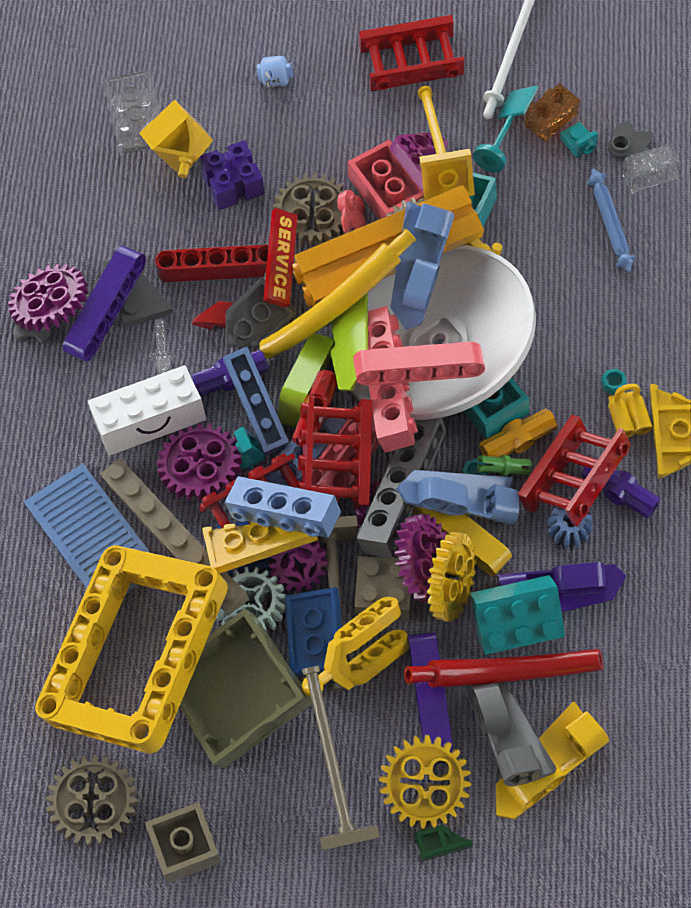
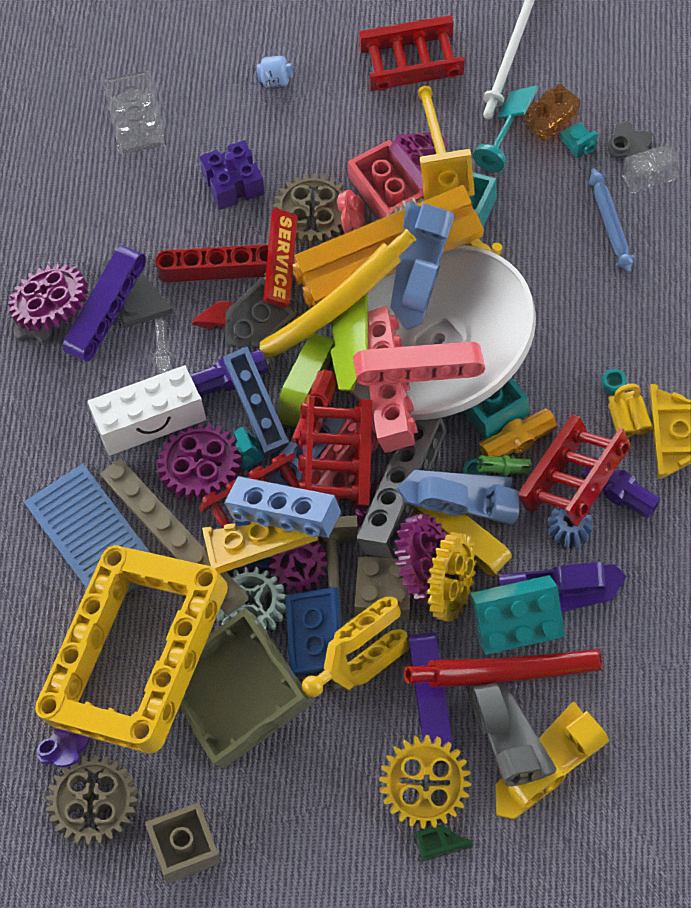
(62, 748): none -> dark purple plate
(176, 138): yellow piece -> none
(347, 832): dark tan tile -> none

